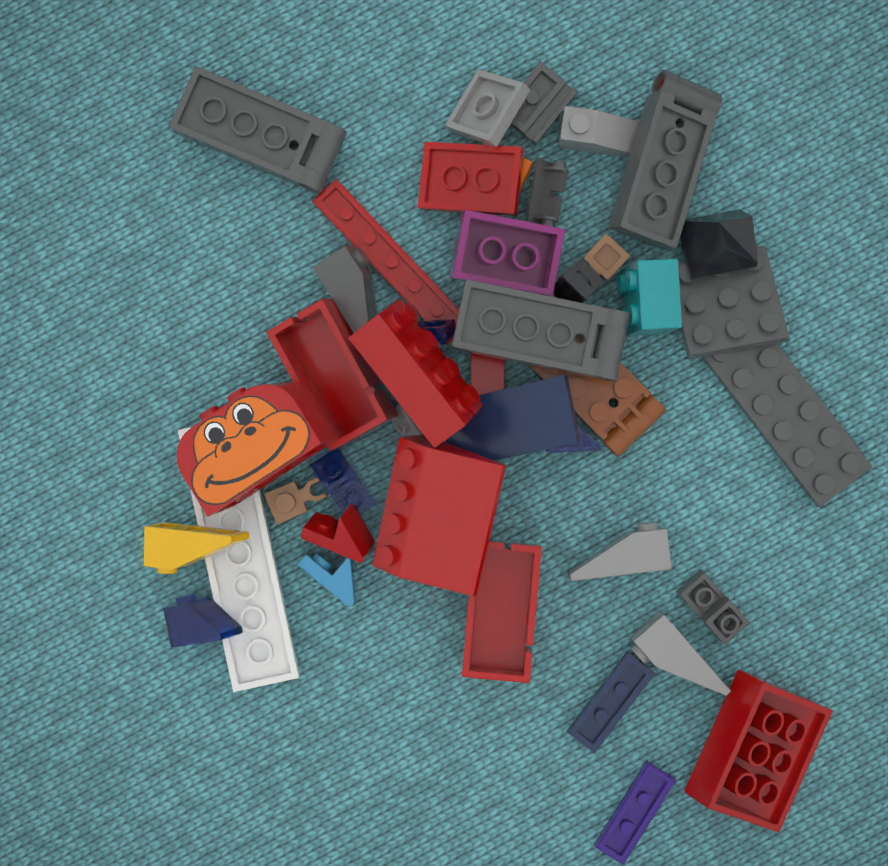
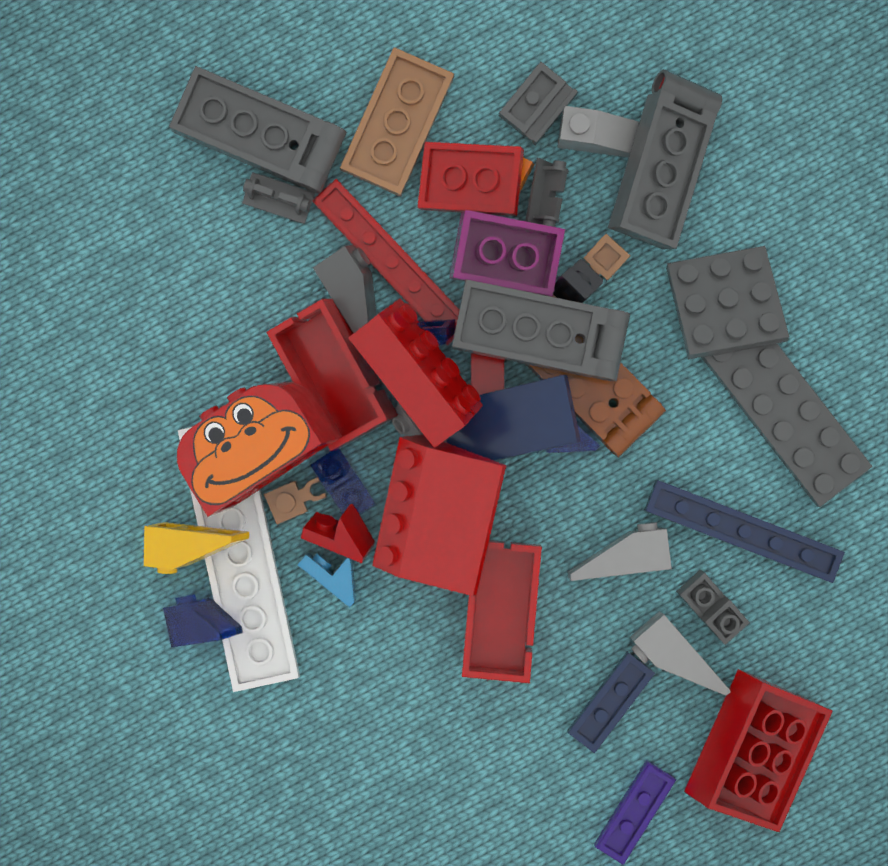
(277, 197): none -> dark grey hinge
(397, 122): none -> medium nougat plate
(487, 107): light grey plate -> none
(651, 296): teal brick -> none
(719, 243): black slope -> none
(744, 531): none -> dark blue plate

